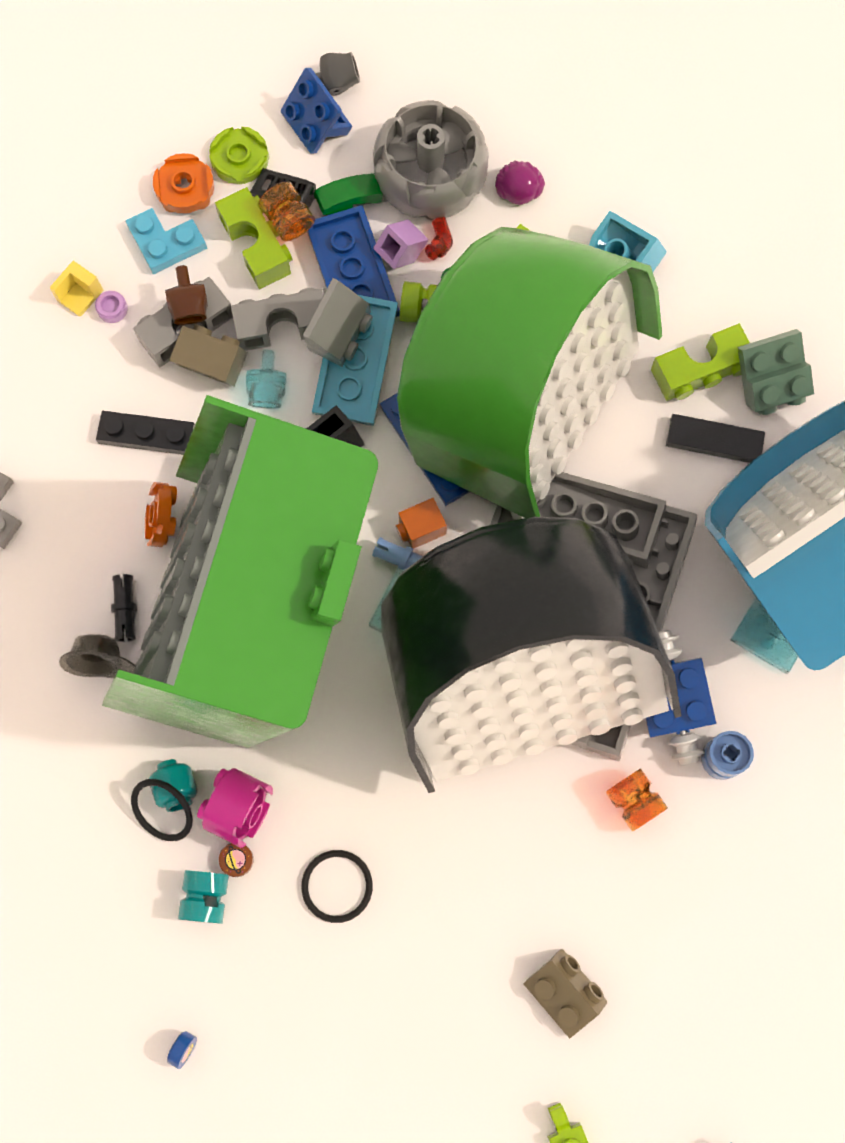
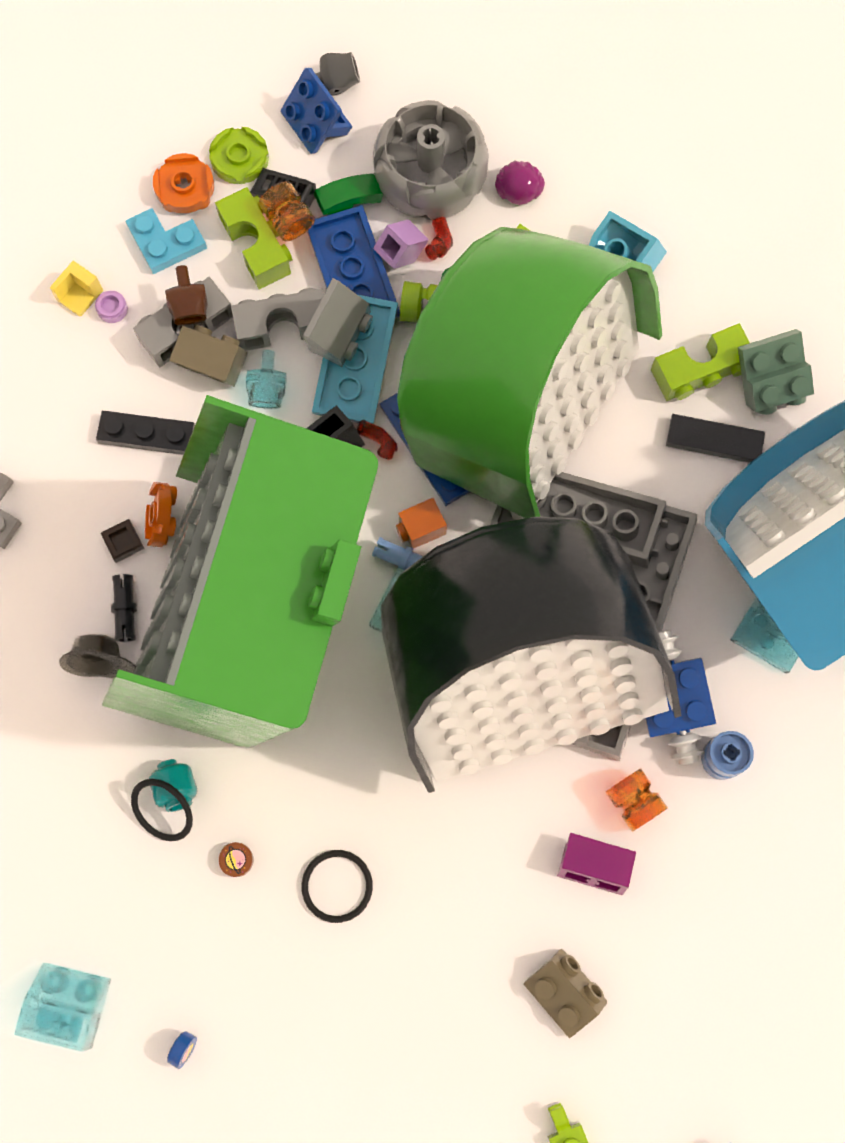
(63, 1007): none -> clear light blue slope
(122, 540): none -> dark brown tile
(204, 884): teal wheel -> none
(235, 806): dark pink brick -> none
(379, 435): none -> clear red arm
(597, 864): none -> magenta hinge

